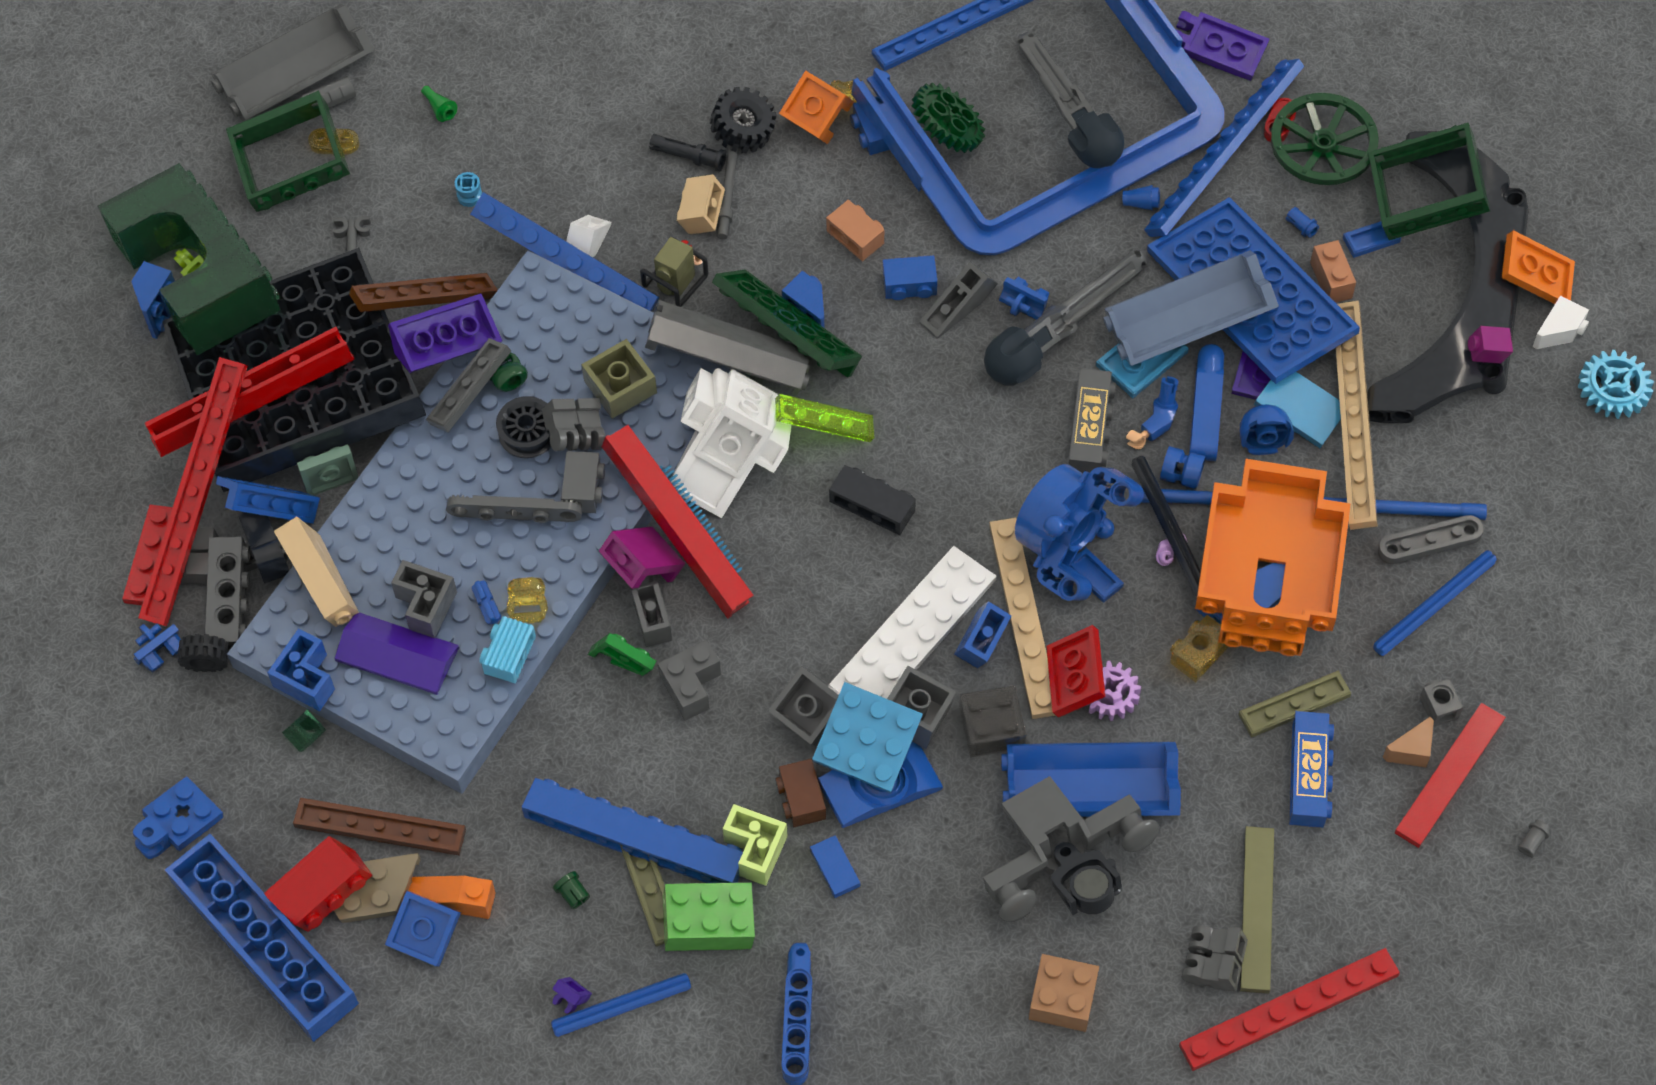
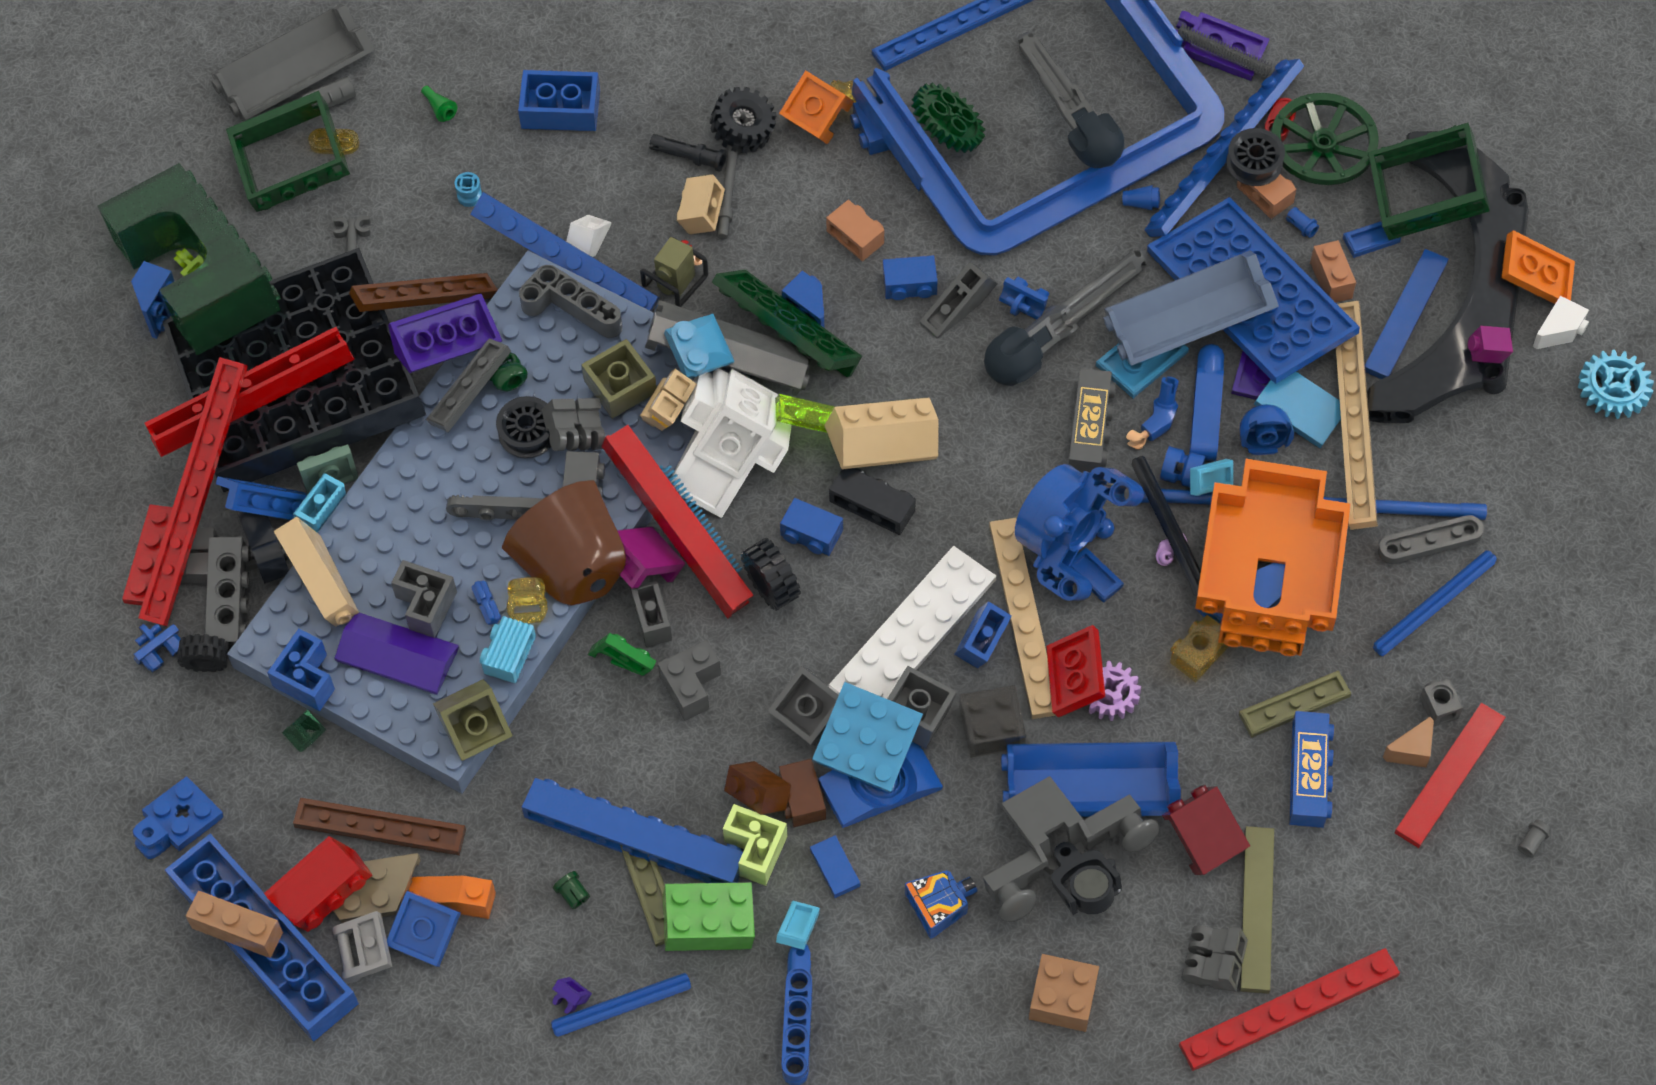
(234, 924): none -> medium nougat brick
(321, 502): none -> medium azure brick
(370, 946): none -> light grey plate
(472, 719): none -> olive slope
(559, 100): none -> blue brick
(566, 537): none -> reddish brown piece
(602, 318): none -> dark grey beam
(668, 400): none -> tan hips
(698, 346): none -> dark azure slope
(757, 787): none -> reddish brown brick
(770, 574): none -> black bush
(798, 925): none -> medium azure tile
(811, 527): none -> blue brick
(884, 433): none -> tan slope
(939, 900): none -> torso
(1204, 476): none -> medium azure tile
(1206, 829): none -> dark red panel
(1225, 52): none -> dark grey axle
(1255, 157): none -> black wheel
(1271, 197): none -> nougat brick
(1406, 314): none -> blue tile

